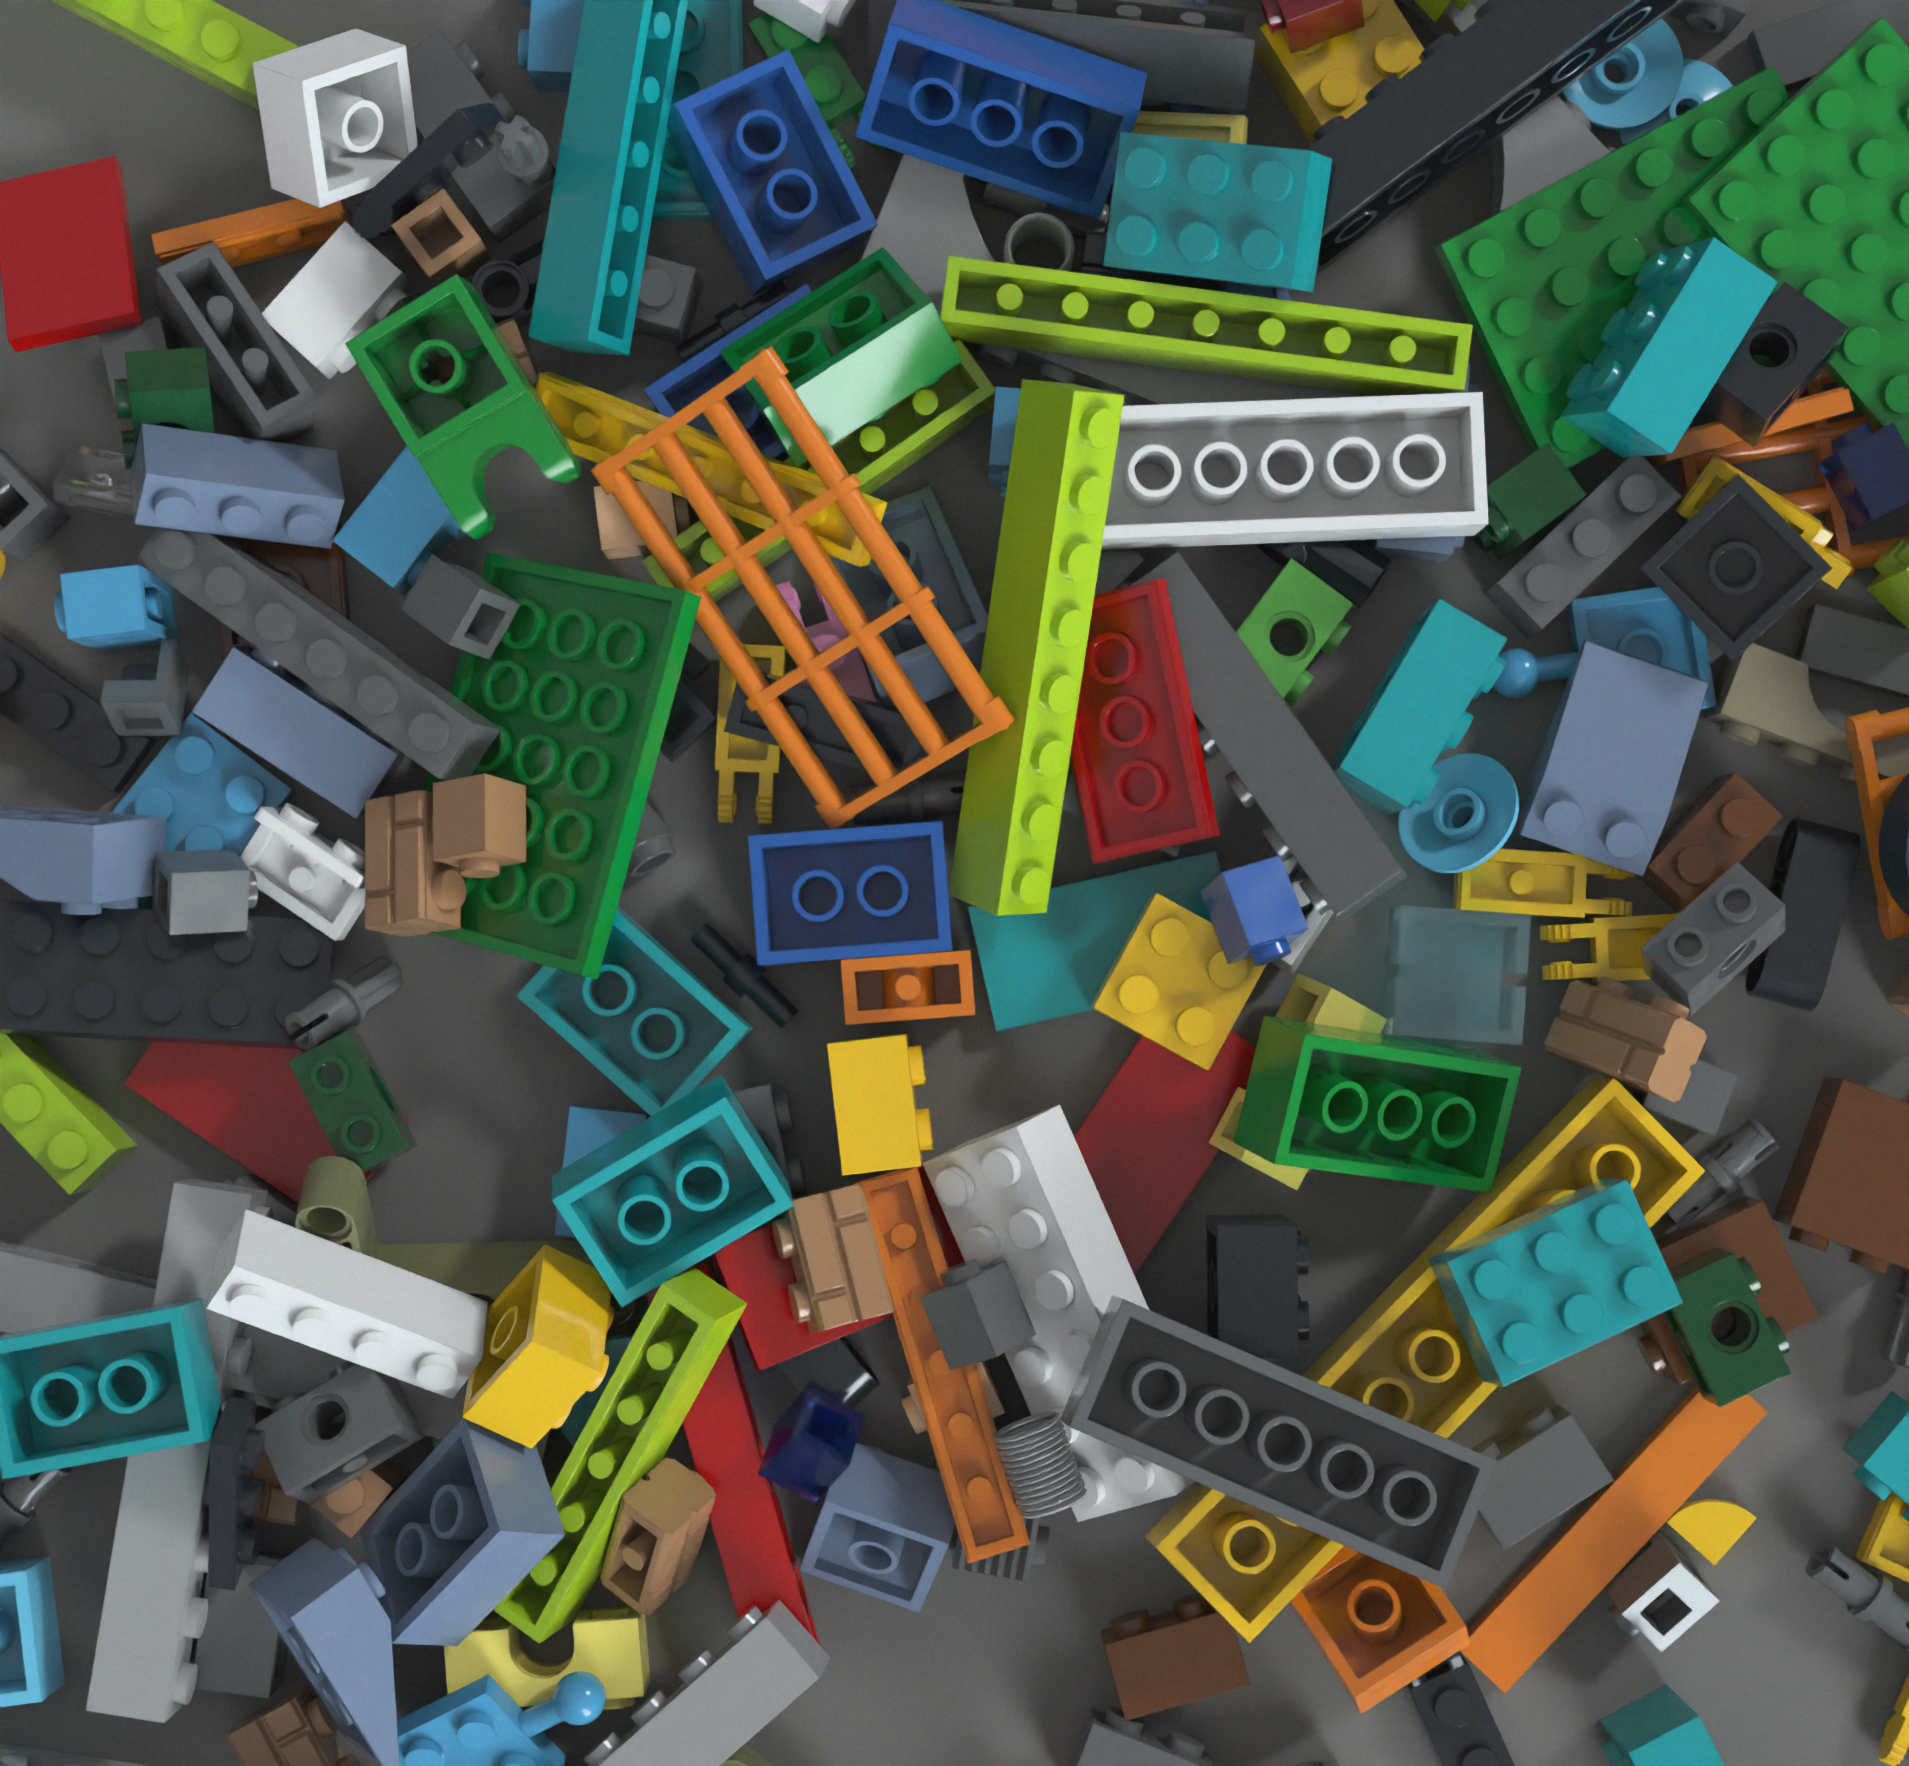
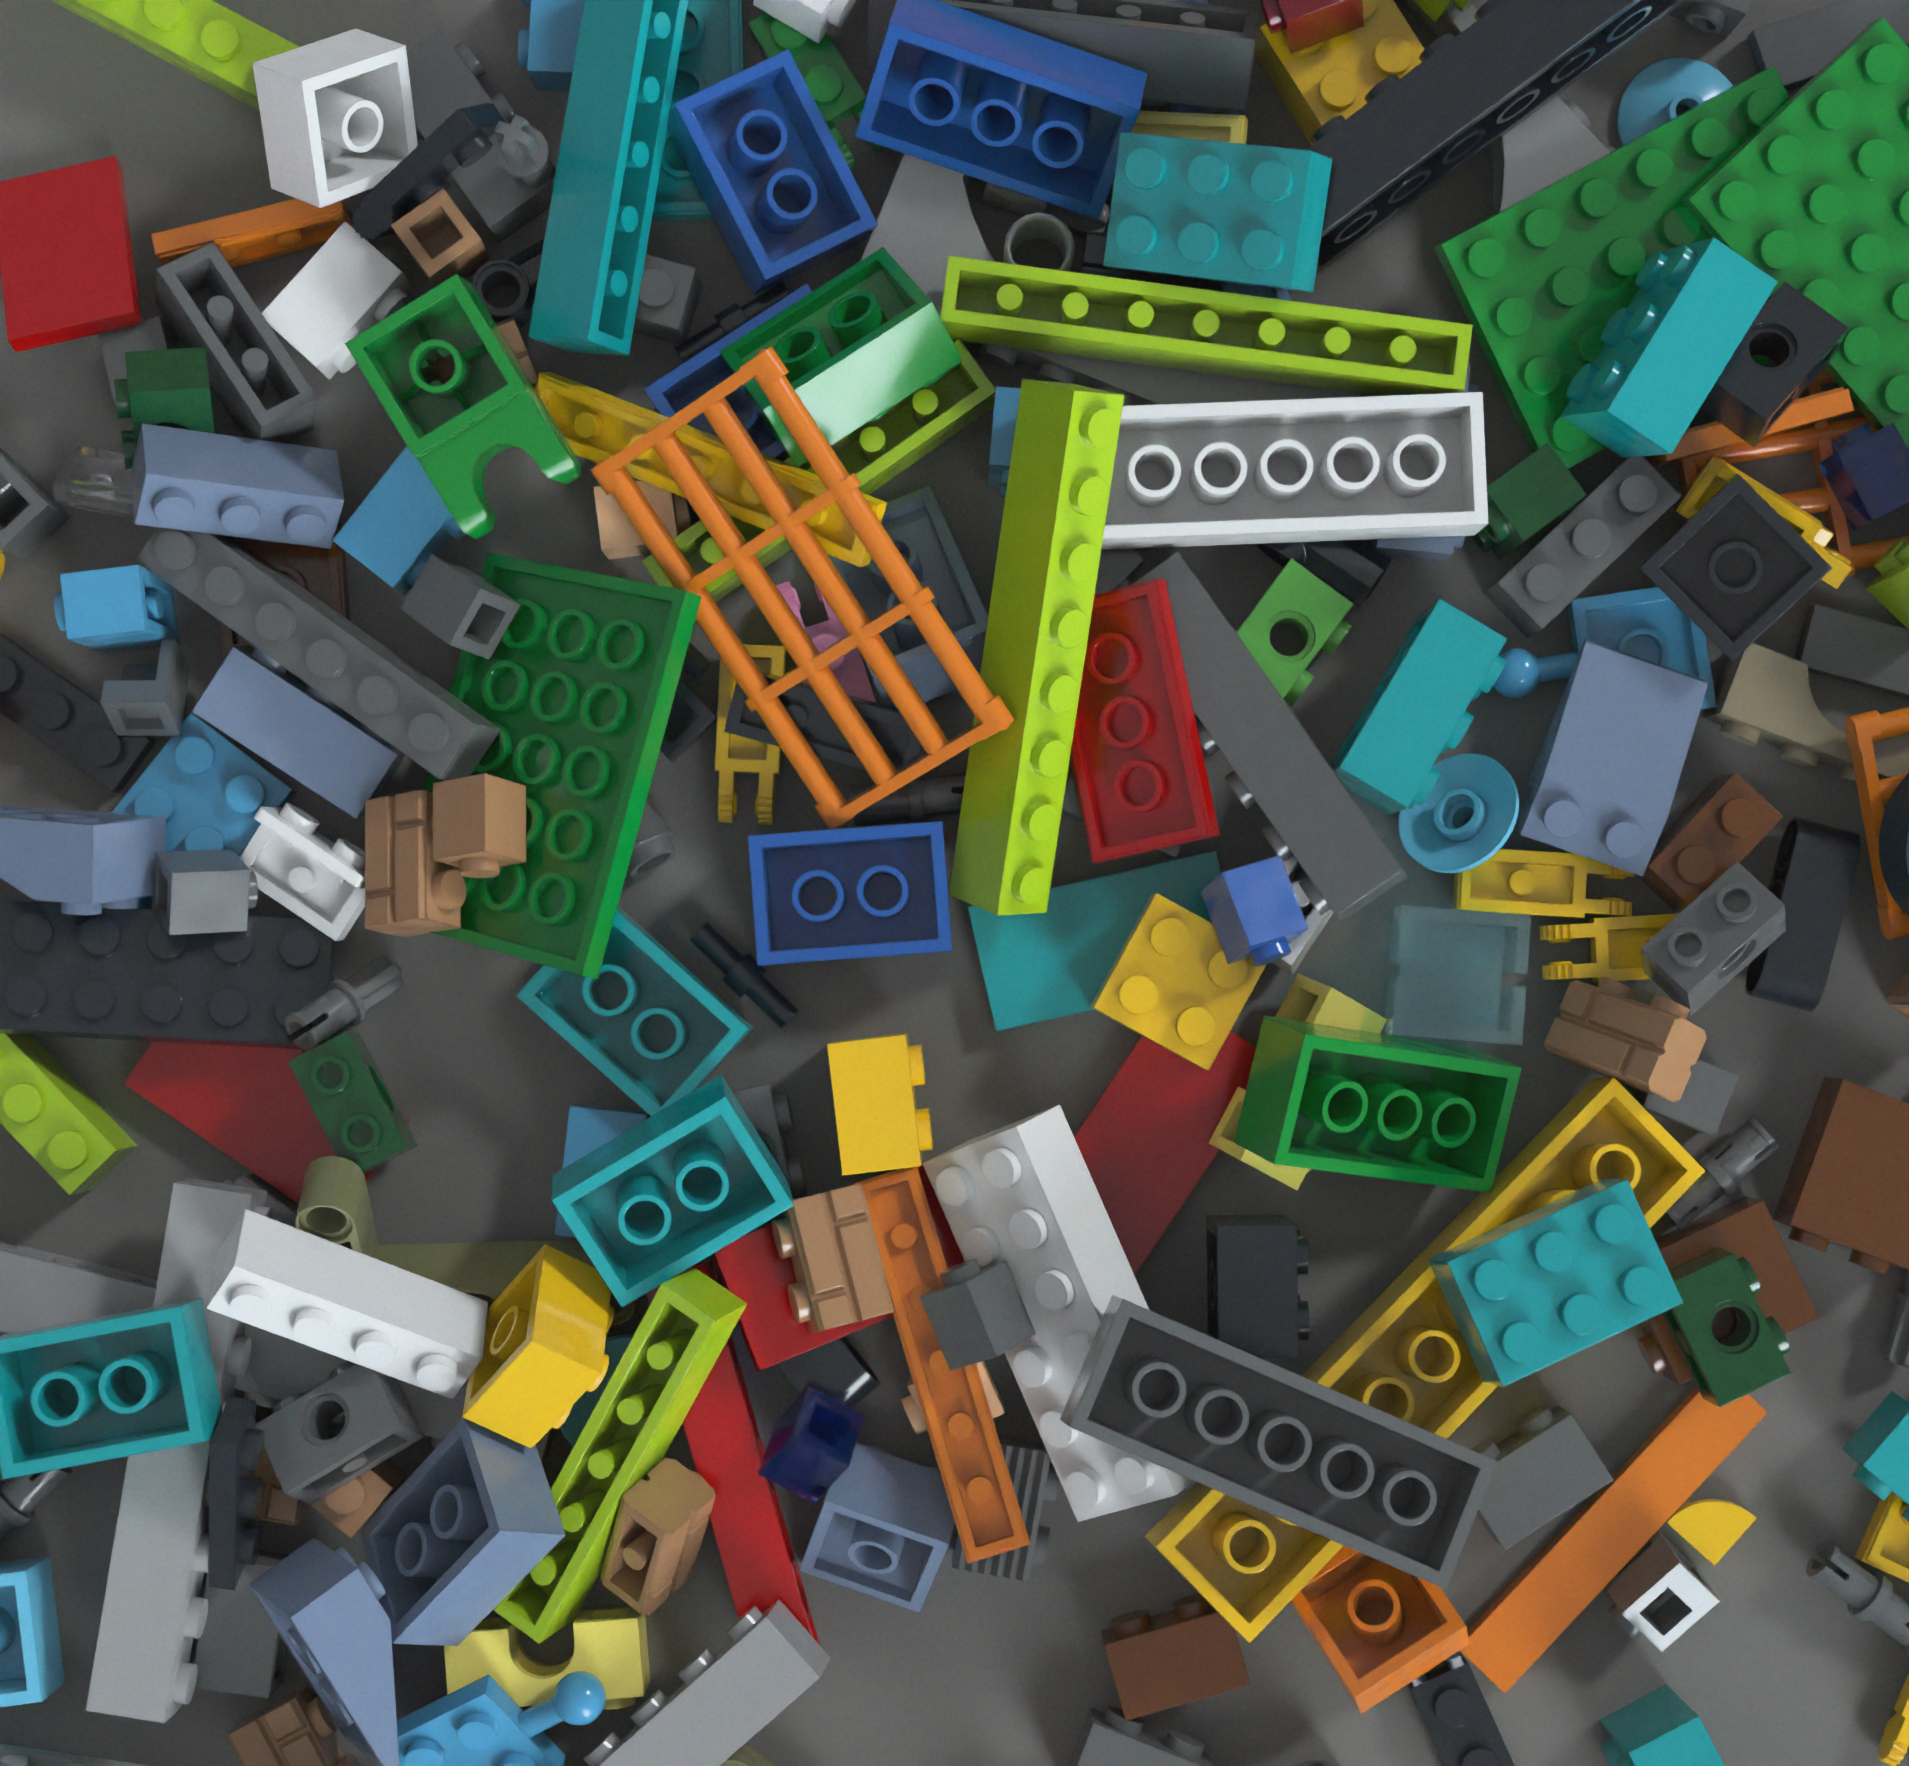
(907, 987): orange brick -> none
(1040, 1465): light grey piece -> none
(1651, 80): medium azure dish -> none

